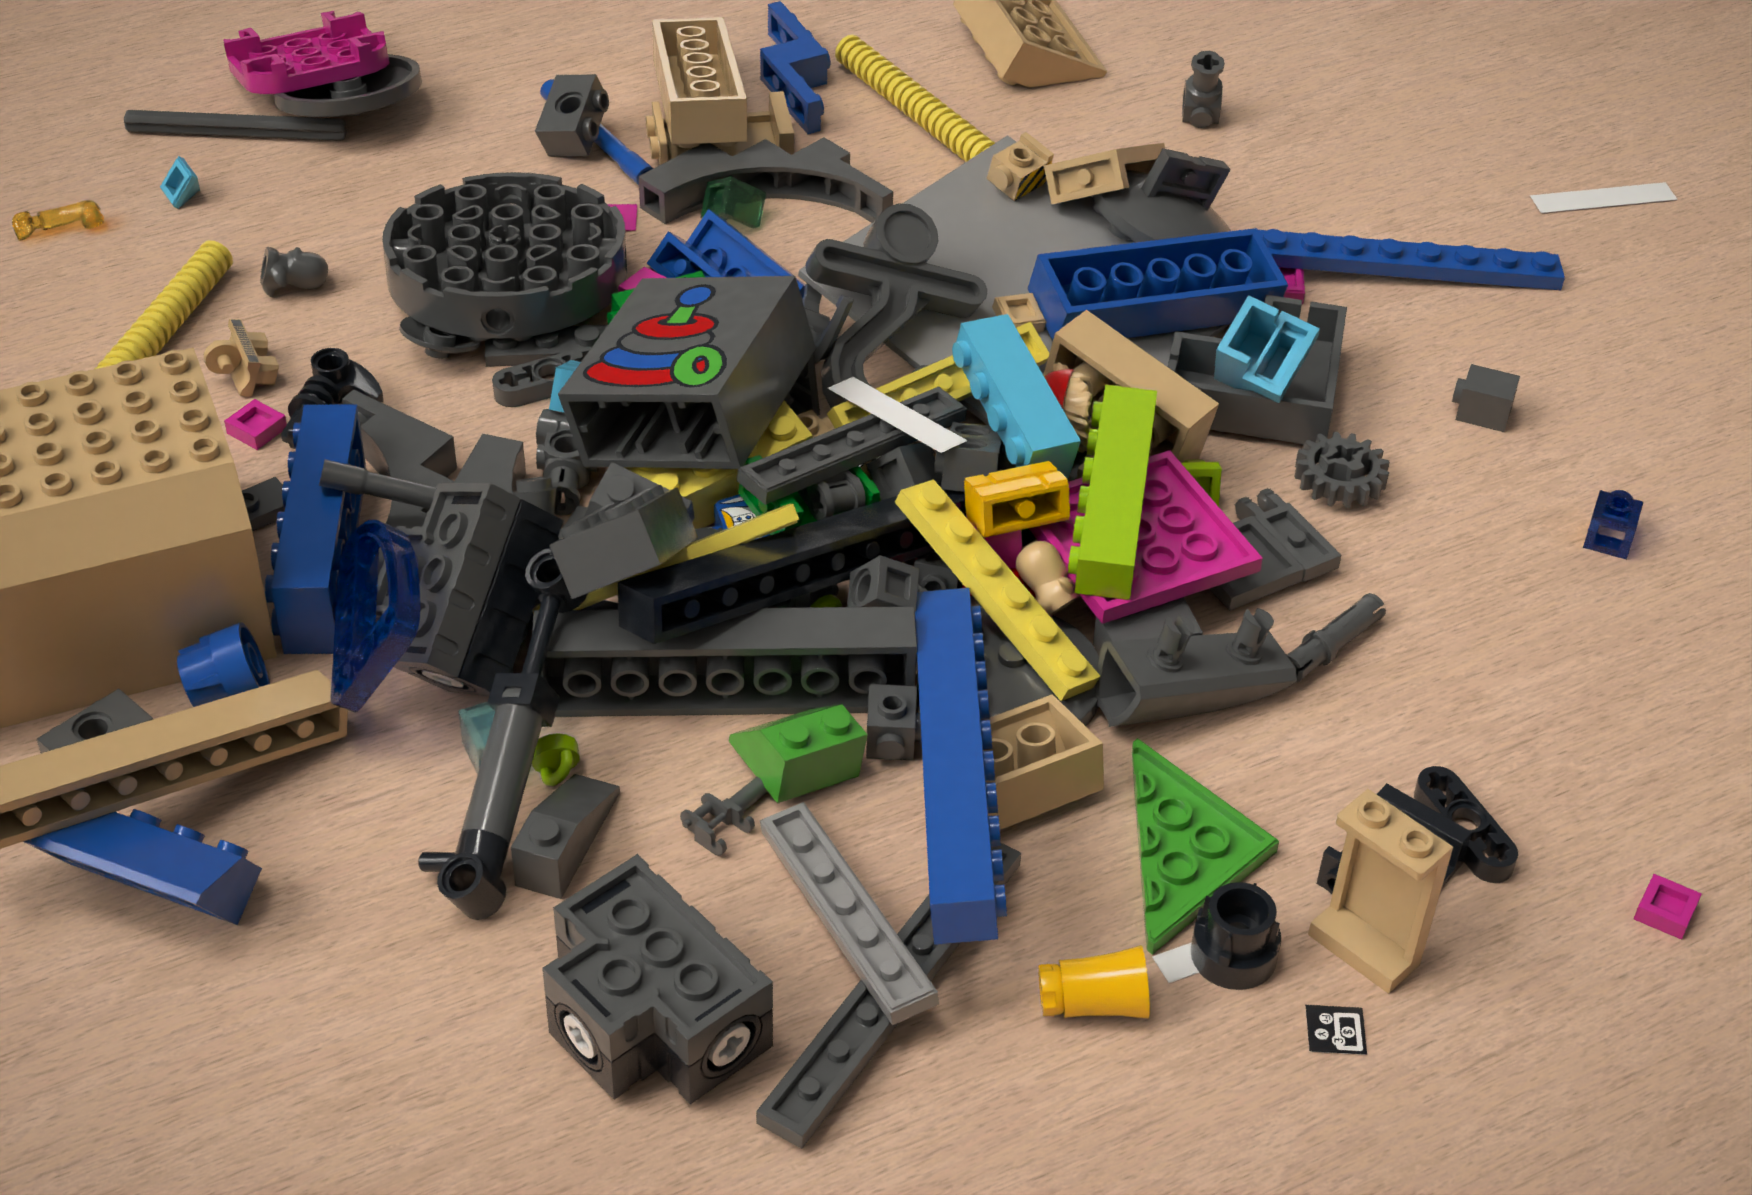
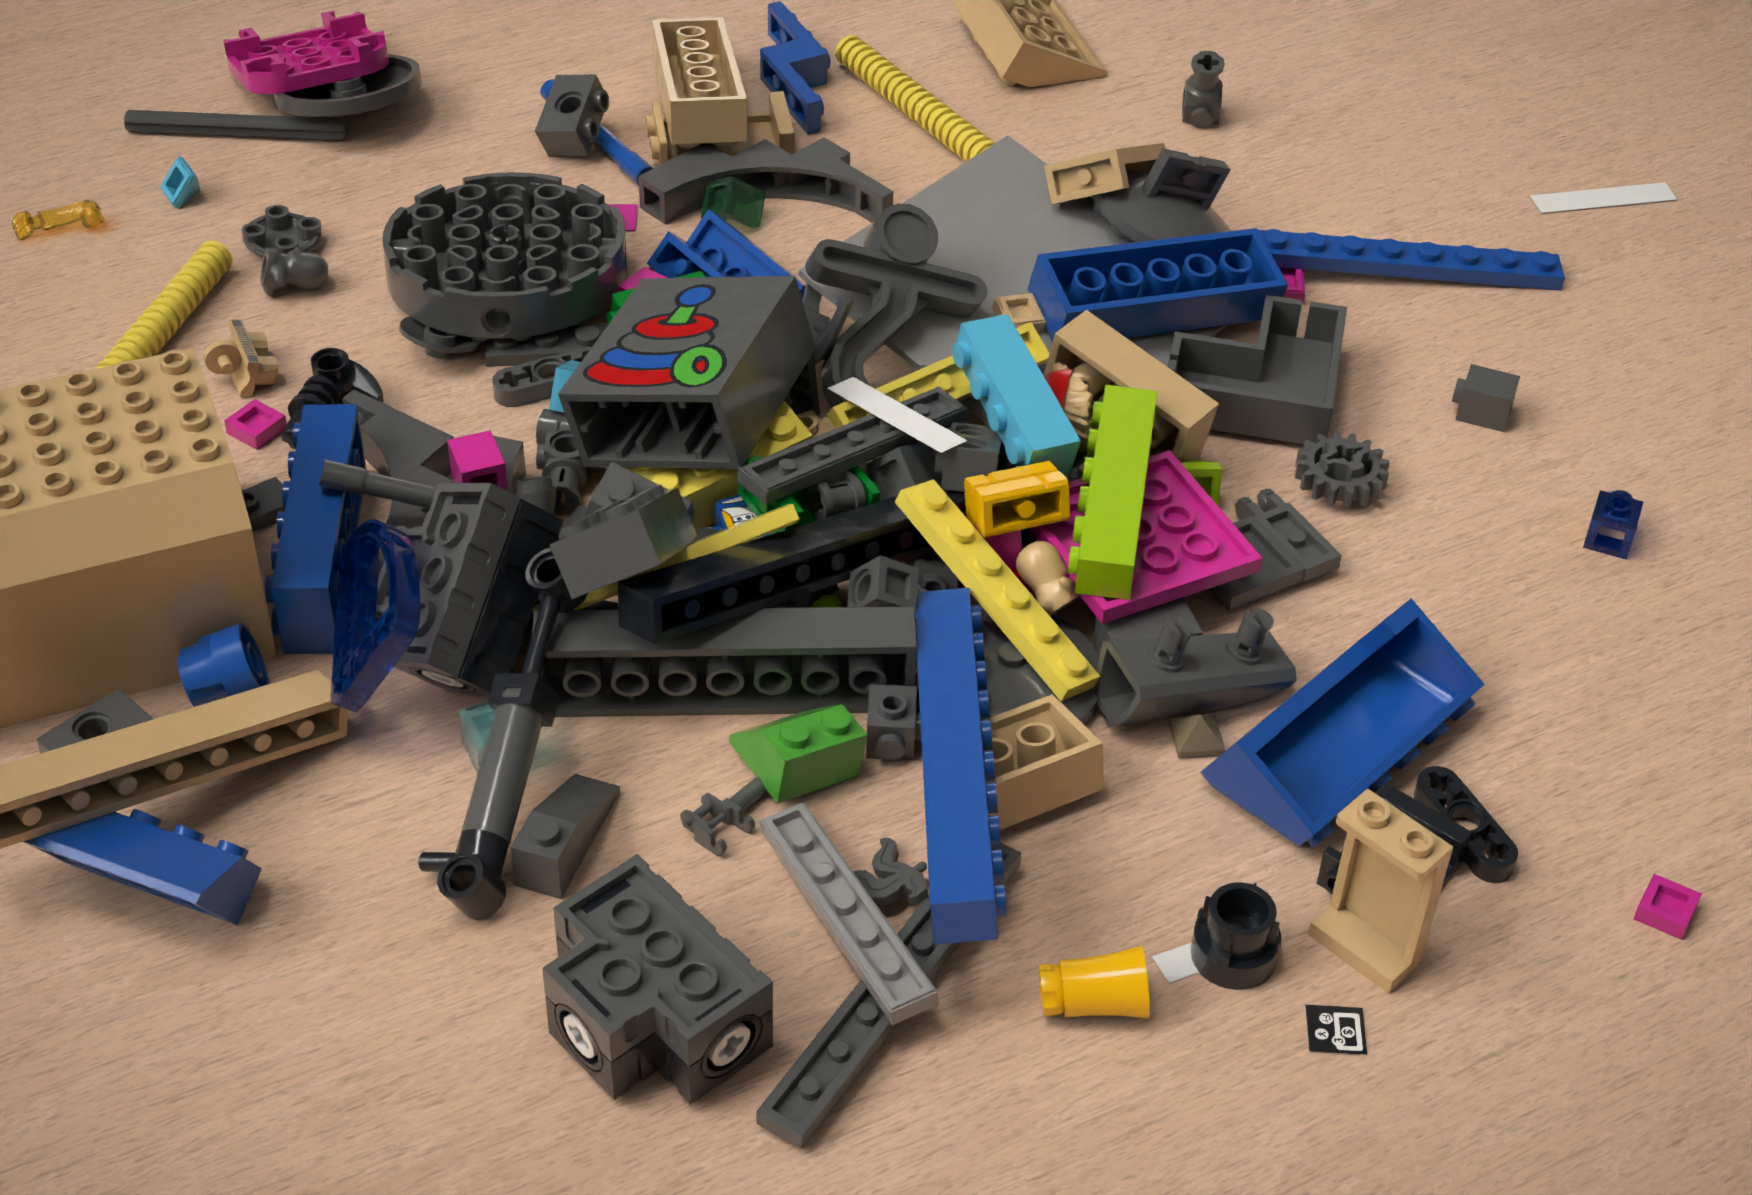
(281, 231): none -> dark grey dish
(477, 460): none -> dark pink brick
(555, 757): lime tile -> none
(897, 877): none -> dark grey piece
(1020, 167): tan brick -> none
(1186, 844): bright green tile -> none
(1196, 736): none -> dark tan slope
(1263, 349): medium azure plate -> none
(1322, 645): dark grey pin -> none
(1348, 727): none -> blue windscreen

